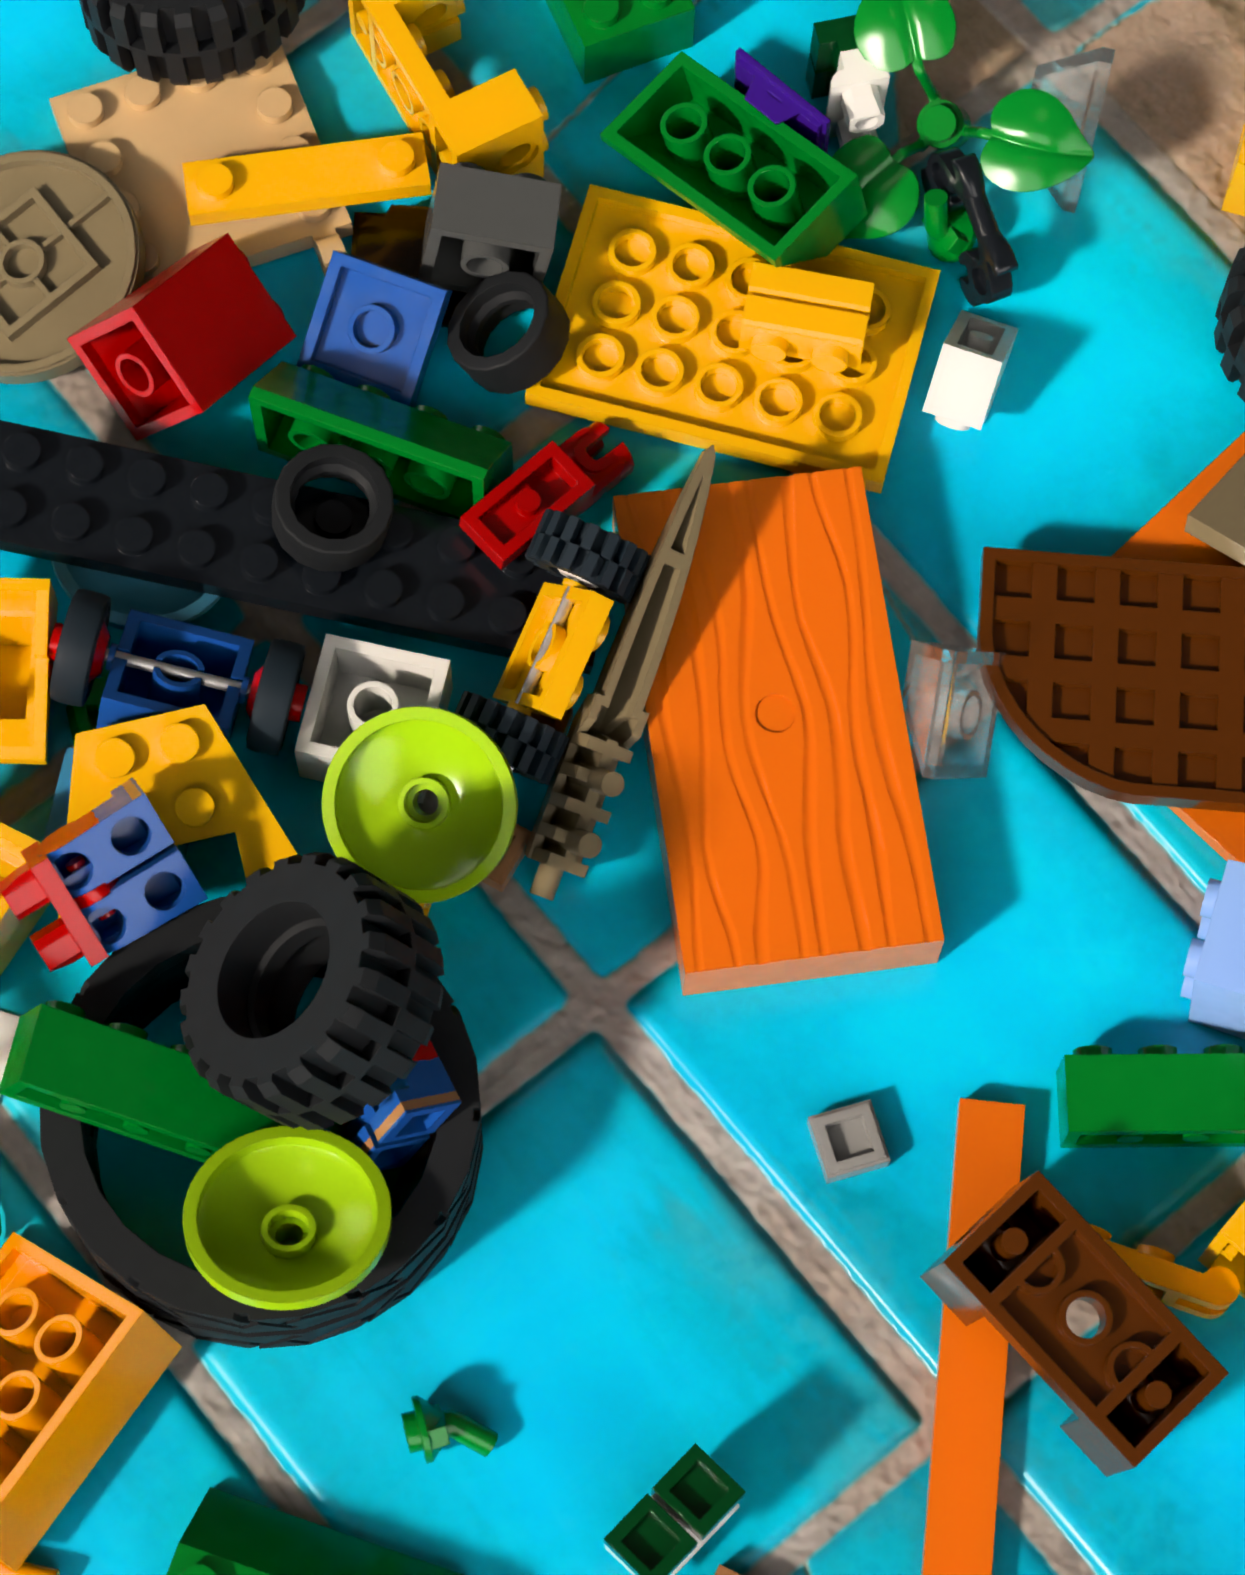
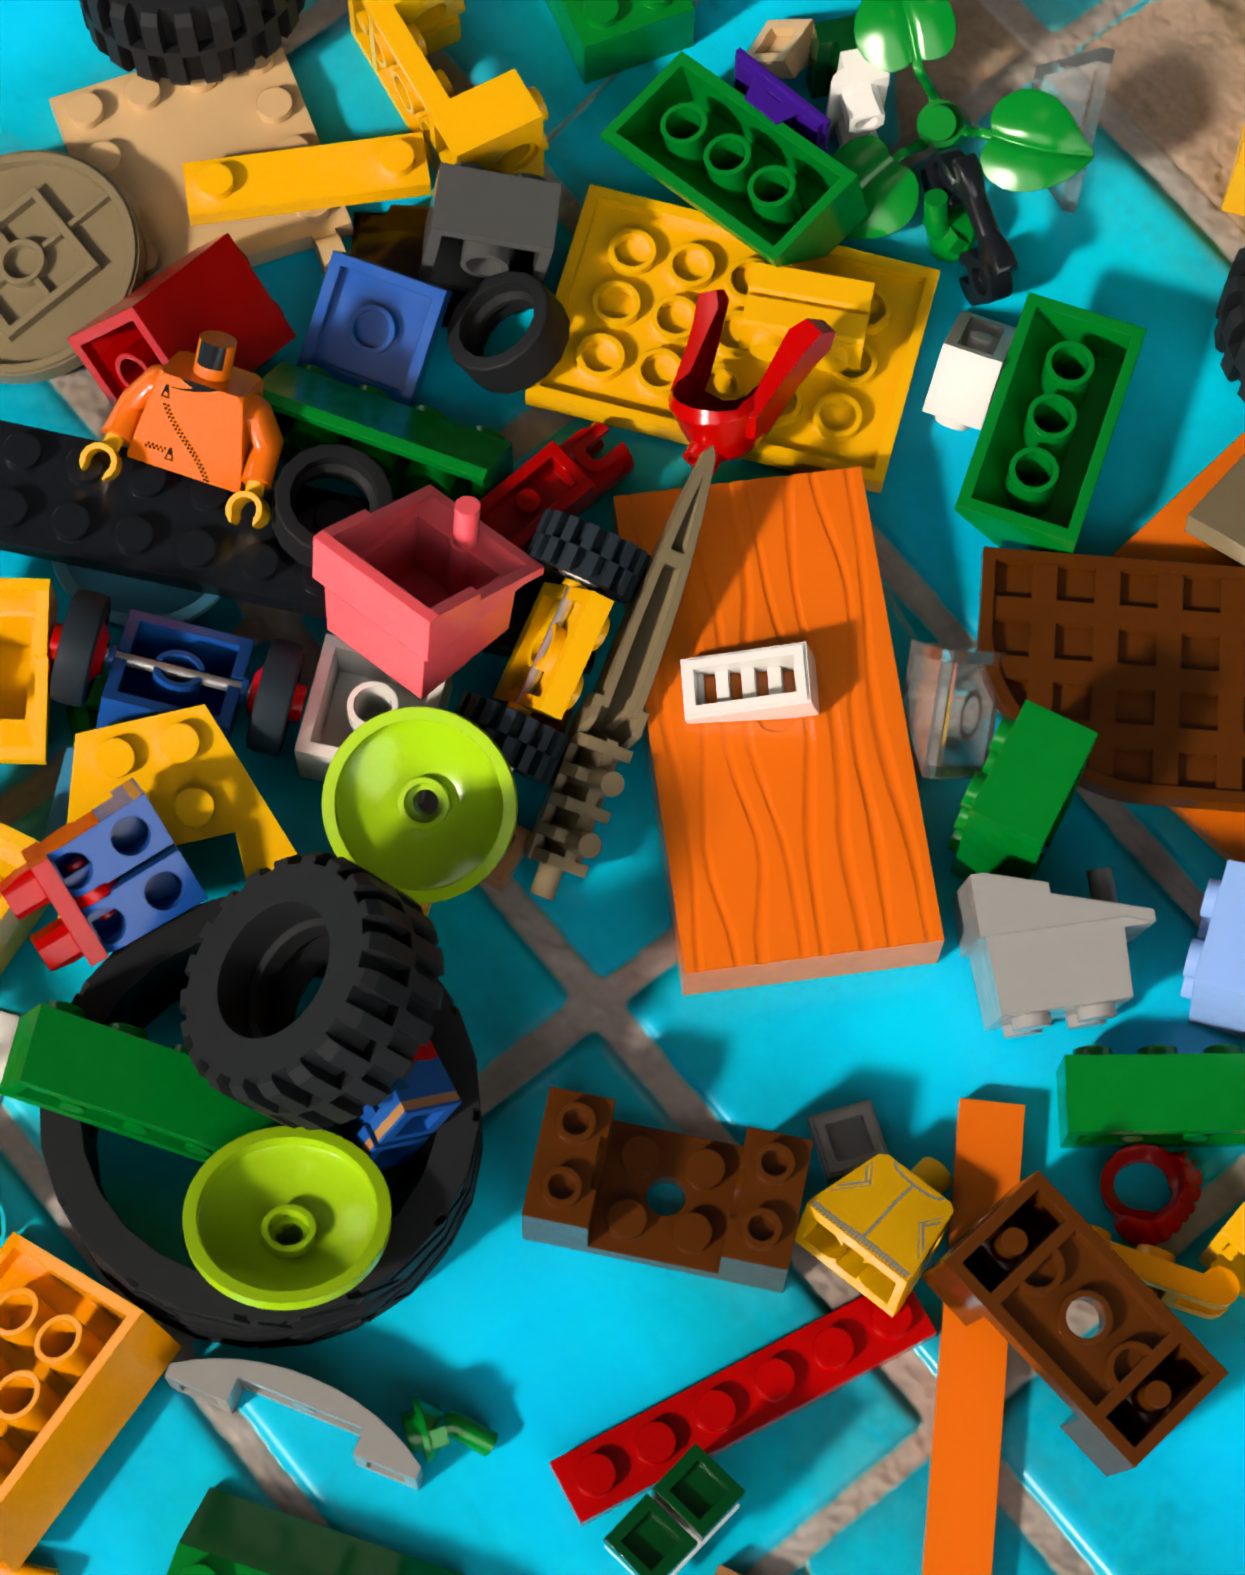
(201, 423): none -> orange torso
(222, 1383): none -> light grey slope
(419, 585): none -> coral piece
(595, 1180): none -> reddish brown plate
(737, 1402): none -> red plate
(742, 423): none -> red piece
(752, 707): none -> white slope
(783, 46): none -> tan plate
(880, 1226): none -> yellow torso
(1020, 794): none -> green piece
(1046, 952): none -> light grey piece
(1049, 426): none -> green slope
(1182, 1181): none -> red piece

